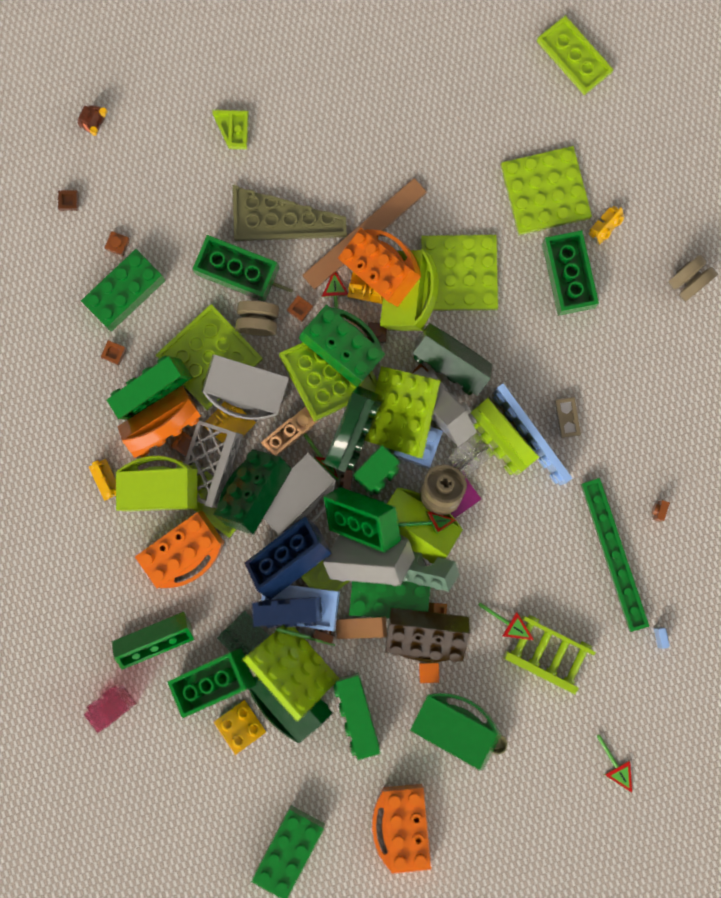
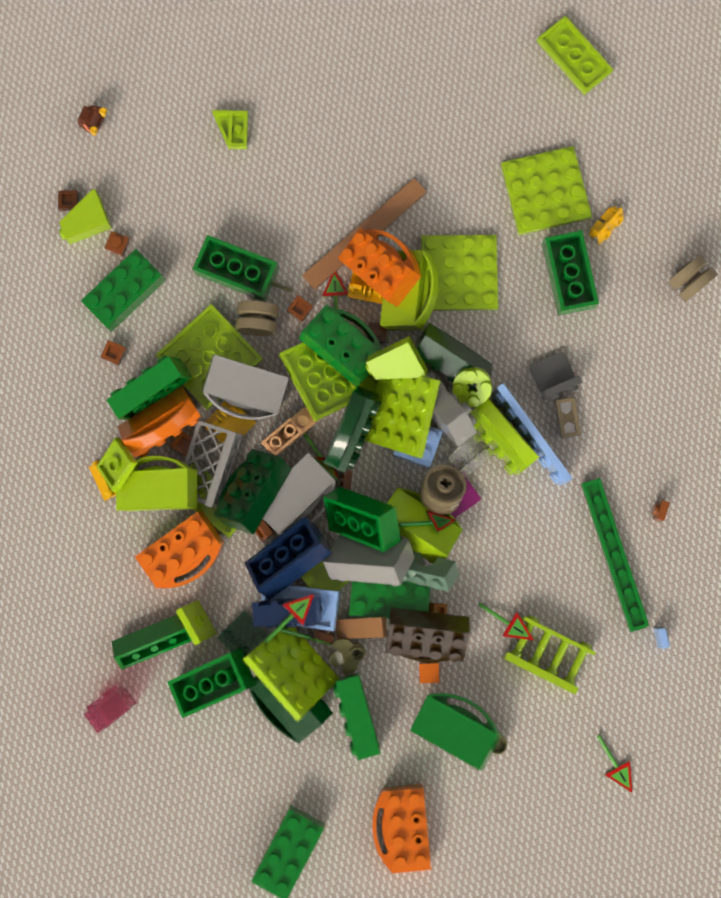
(85, 219): none -> lime slope
(116, 464): none -> lime plate
(196, 622): none -> lime plate
(239, 727): yellow hinge -> none
(264, 531): none -> dark orange plate
(274, 218): olive wing -> none
(298, 609): none -> piece
(344, 657): none -> olive plate
(376, 471): green brick -> none
(397, 361): none -> slope
(472, 397): none -> lime plate
(554, 376): none -> dark grey bracket

